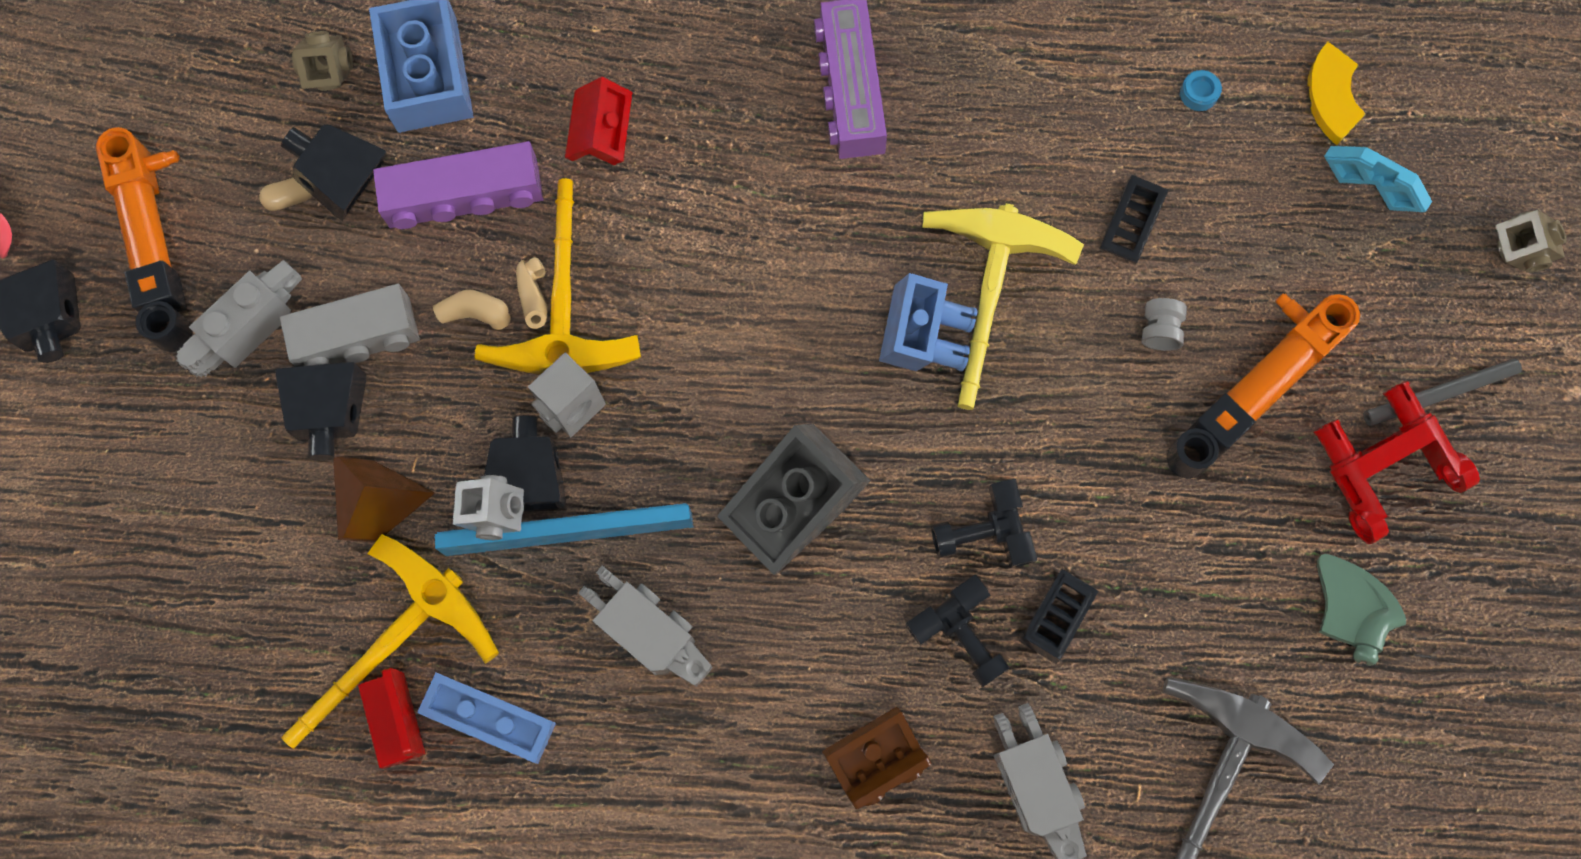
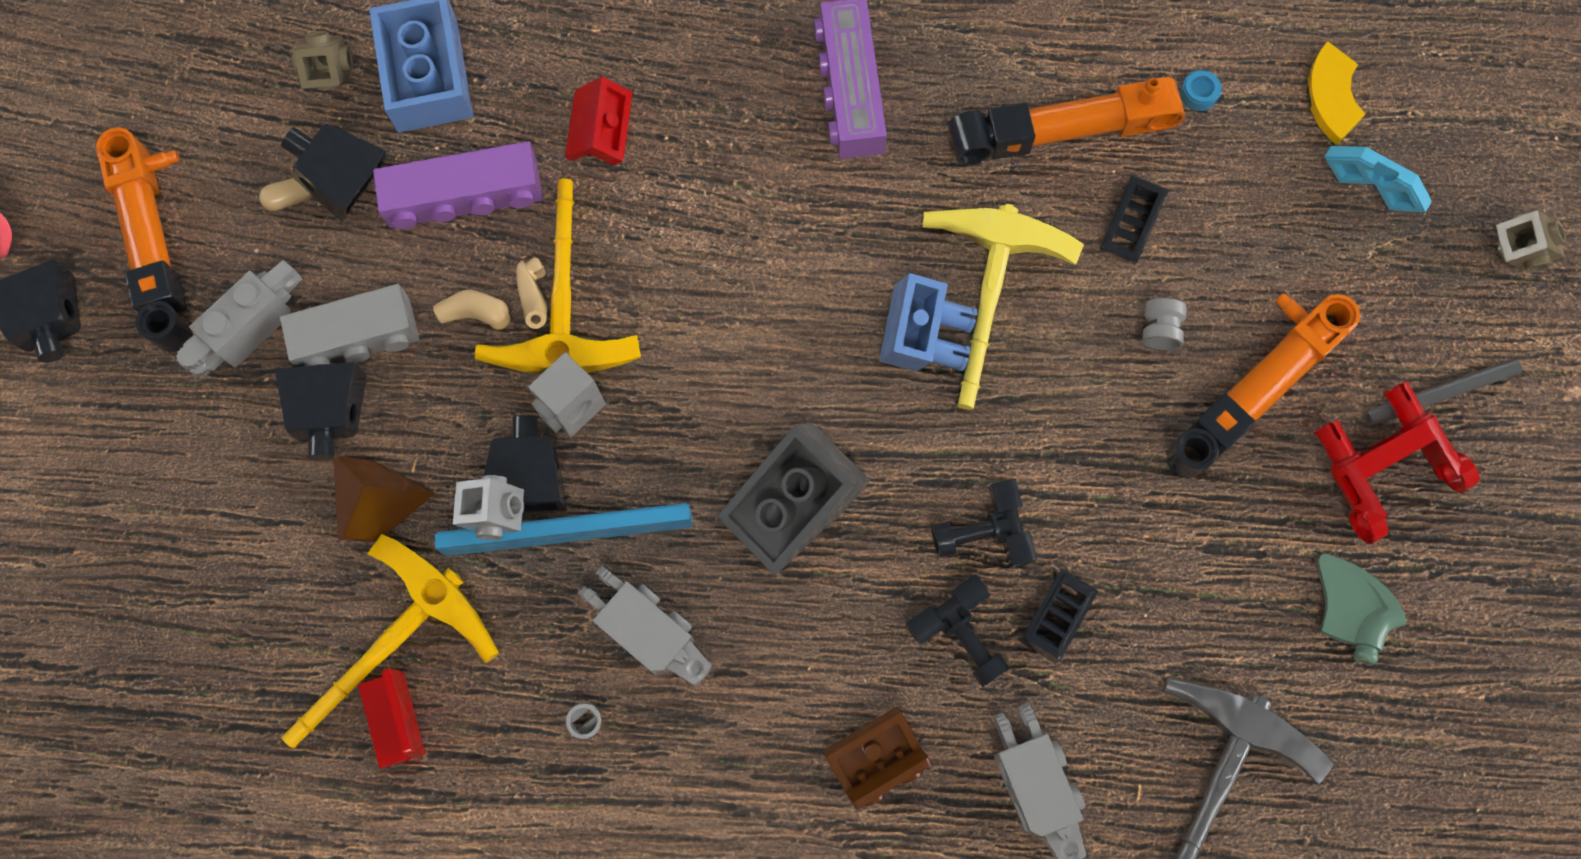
(486, 718): medium blue plate -> none
(589, 727): none -> light grey hinge
(1016, 128): none -> orange piece

